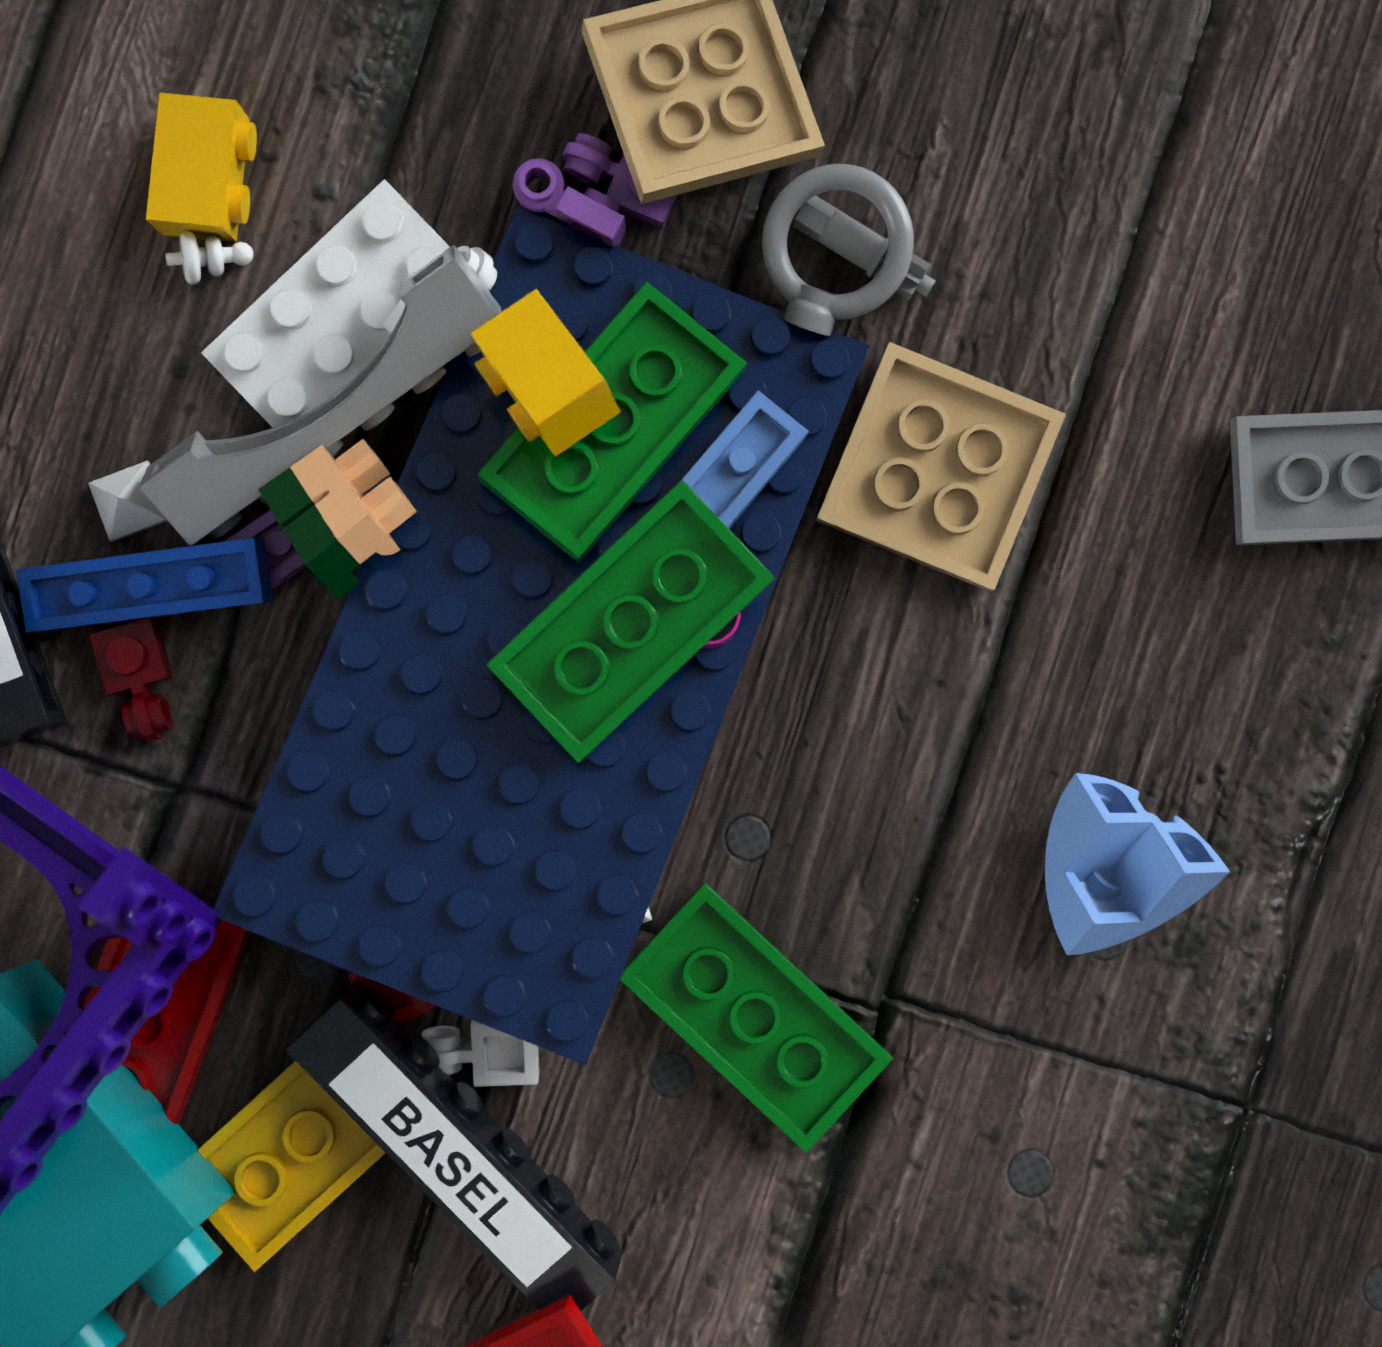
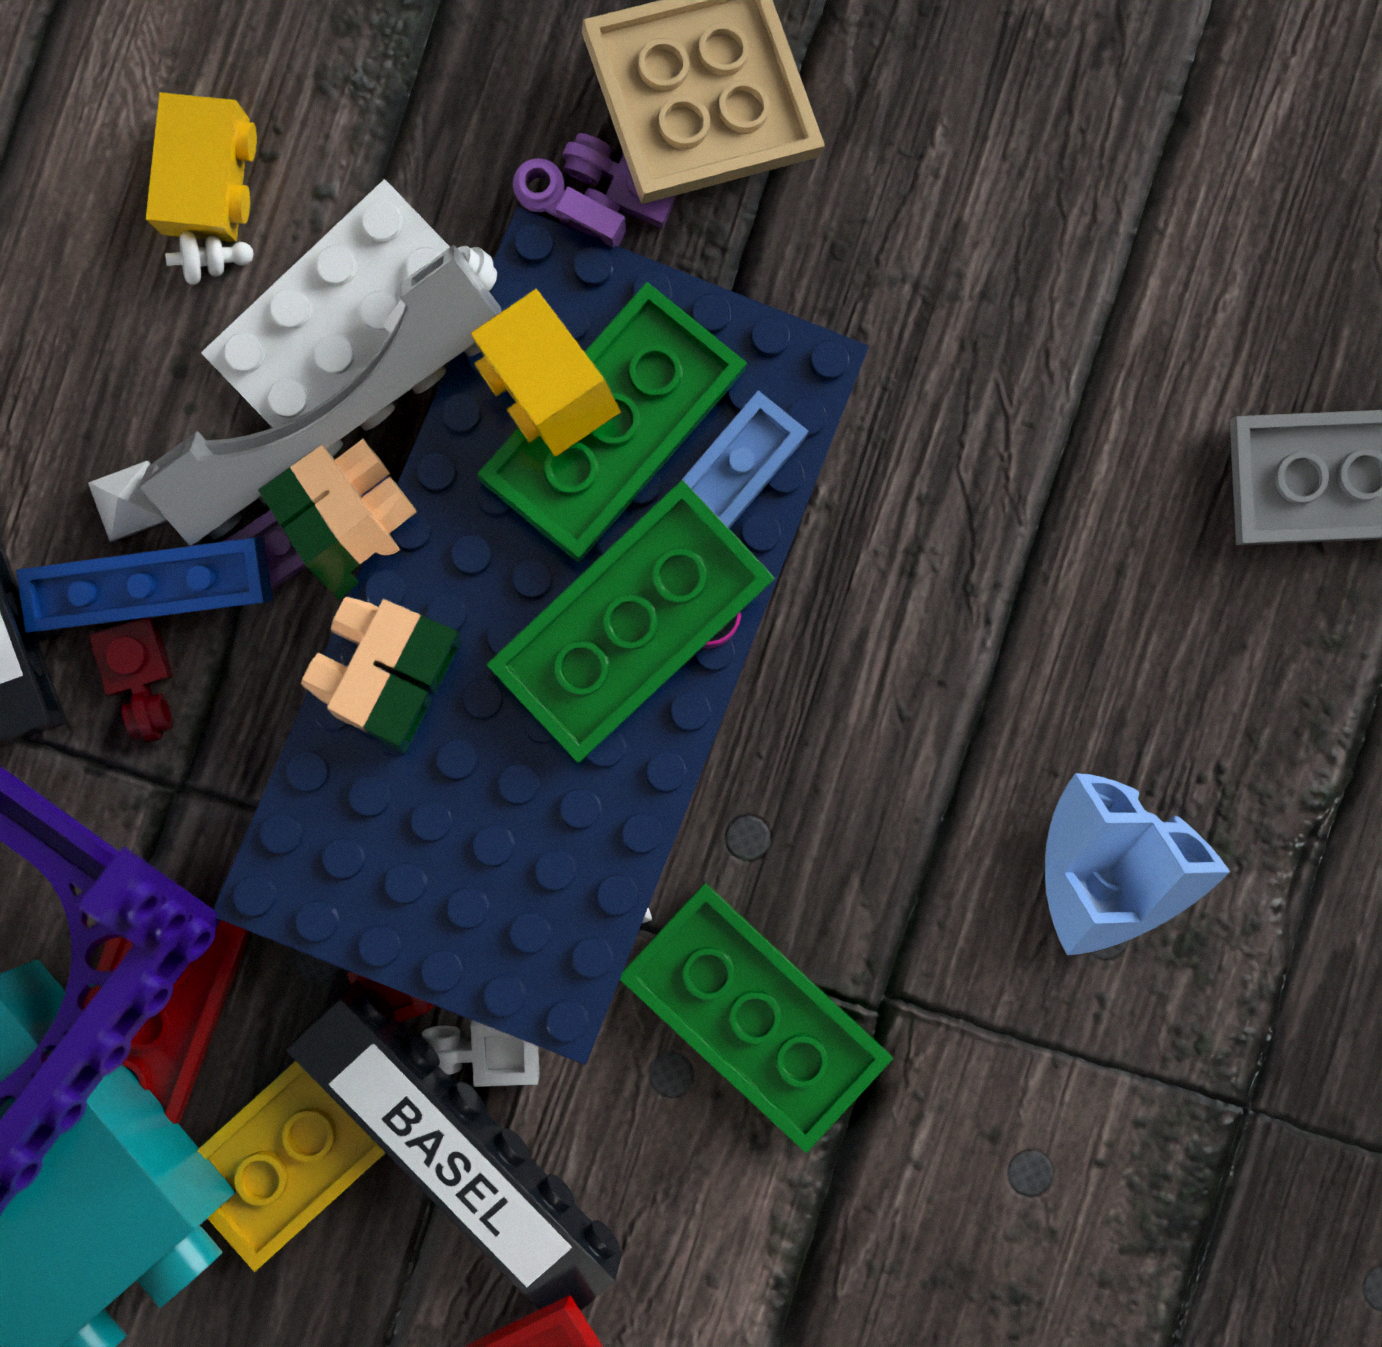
(389, 640): none -> hips
(812, 306): light grey piece -> none
(857, 244): light grey piece -> none
(940, 467): tan plate -> none

